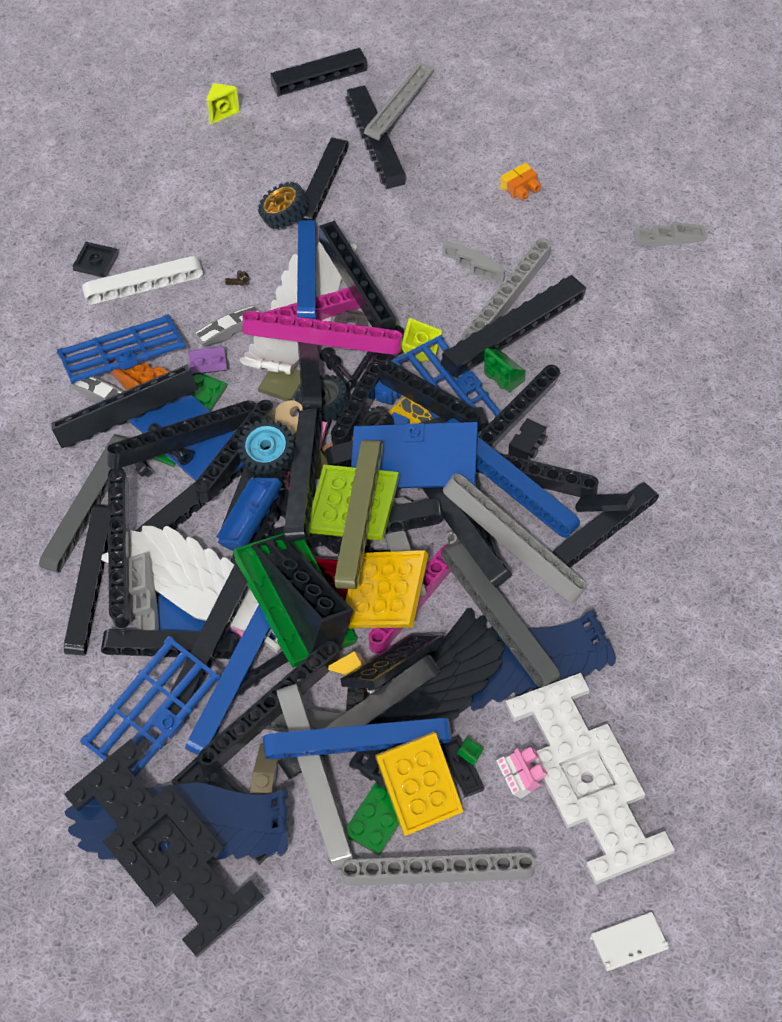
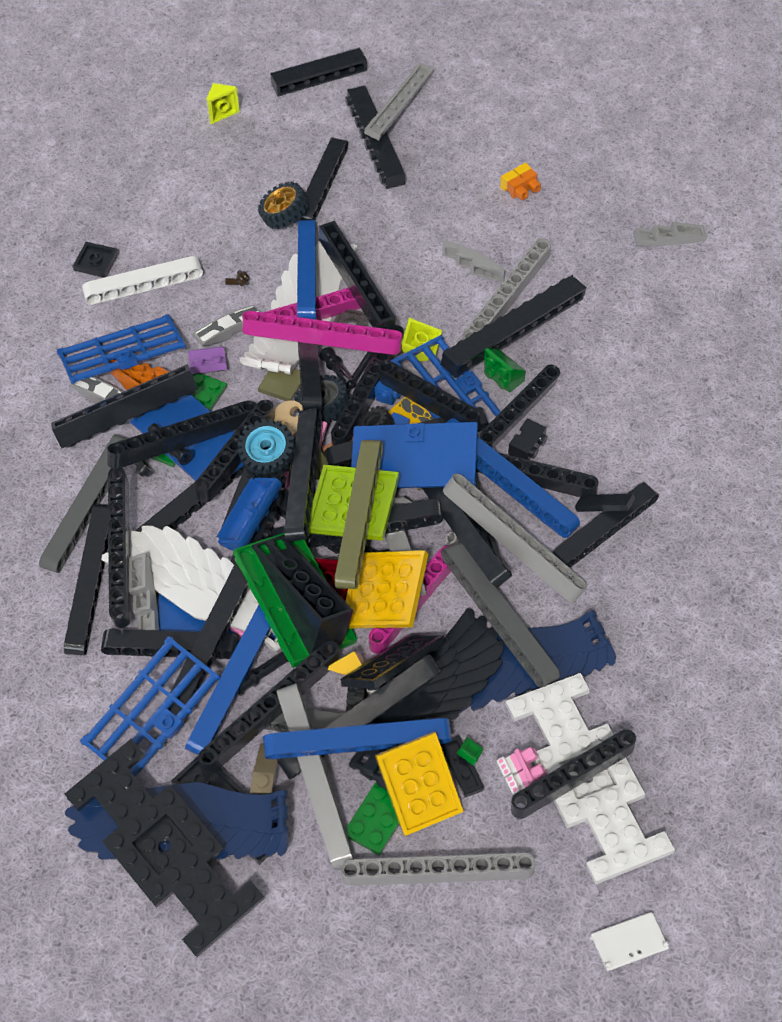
(568, 781): none -> black beam

